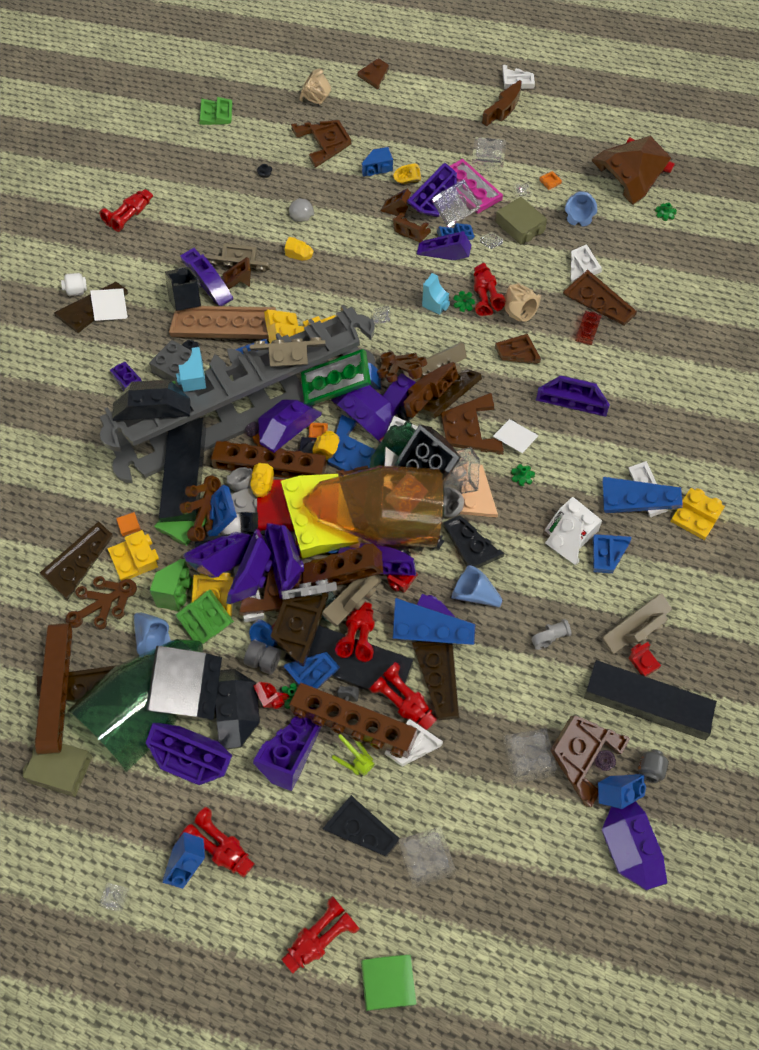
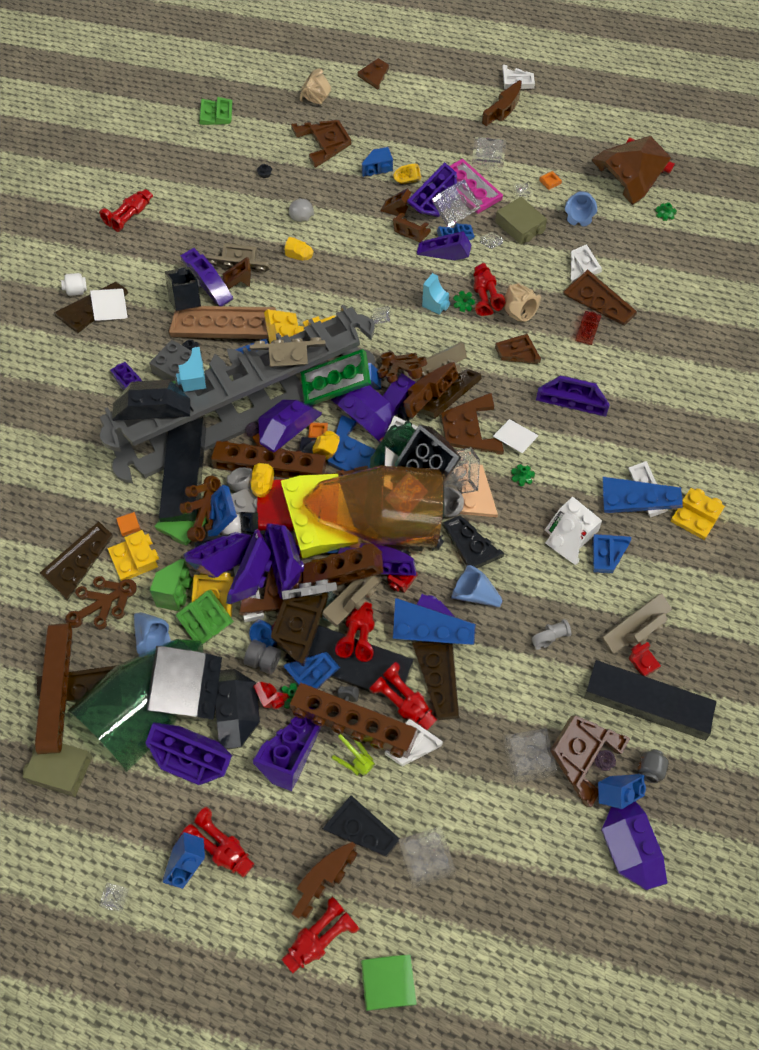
(326, 871): none -> reddish brown slope

